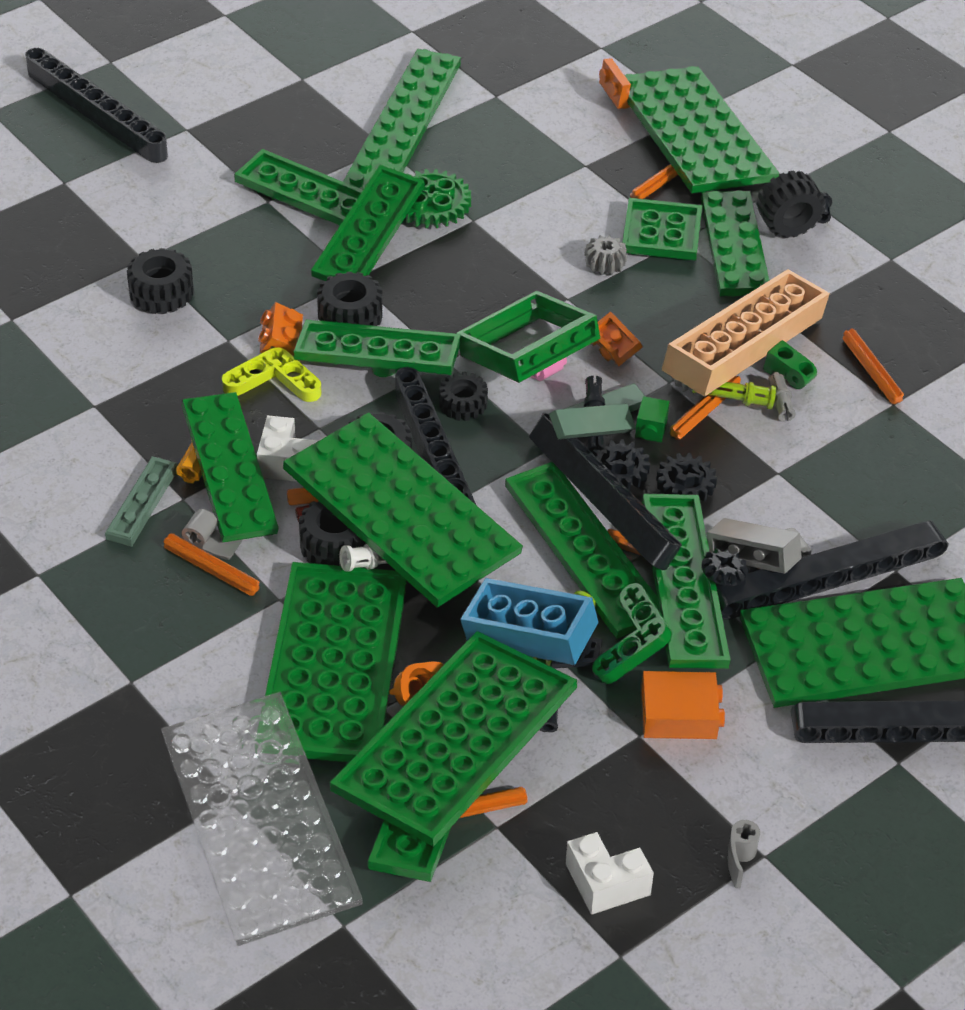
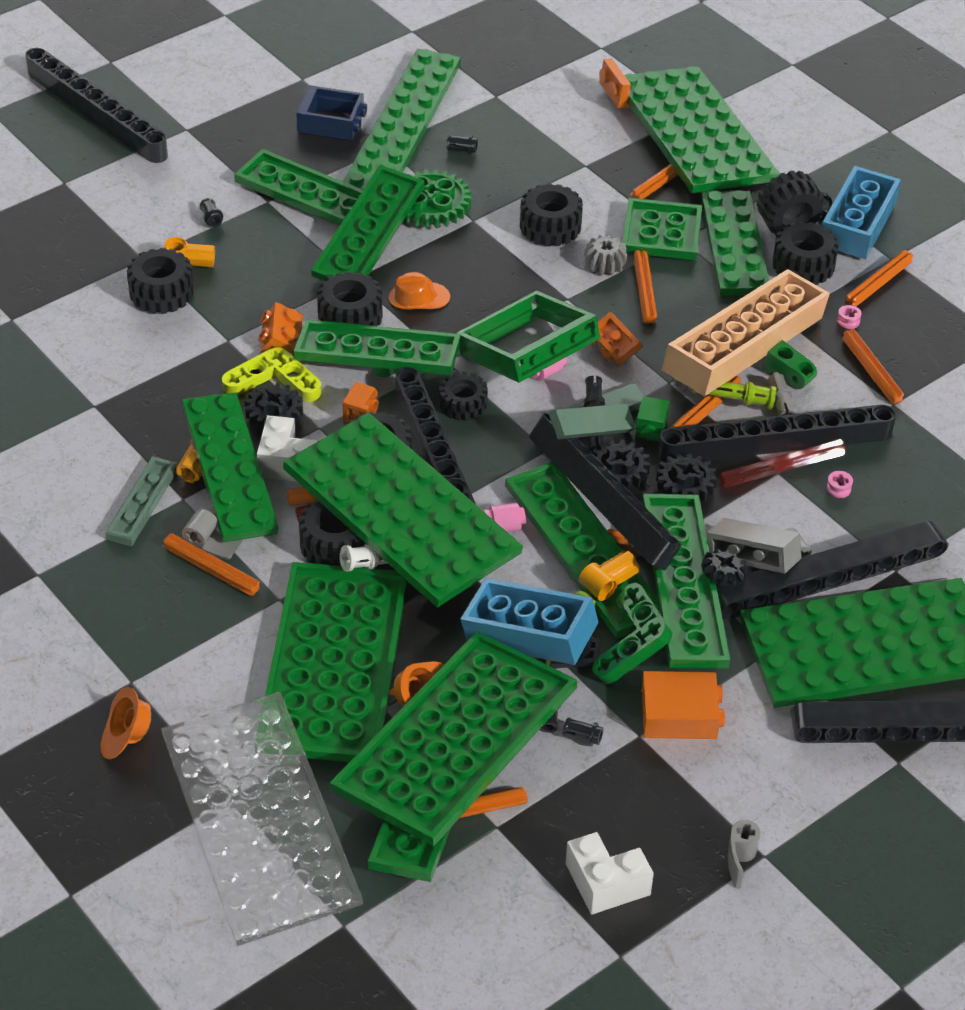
(126, 723): none -> orange piece
(197, 254): none -> light orange piece
(212, 216): none -> black pin
(273, 402): none -> black gear
(335, 101): none -> dark blue window
(359, 401): none -> orange brick
(418, 292): none -> orange piece
(465, 144): none -> black pin
(508, 516): none -> bright pink brick
(551, 214): none -> black tyre
(583, 731): none -> black pin
(604, 578): none -> light orange piece
(645, 287): none -> orange axle
(778, 433): none -> black beam
(782, 463): none -> clear red axle
(806, 251): none -> black tyre
(842, 478): none -> bright pink bush
(846, 321): none -> bright pink bush
(862, 210): none -> dark azure brick
(879, 278): none -> orange axle

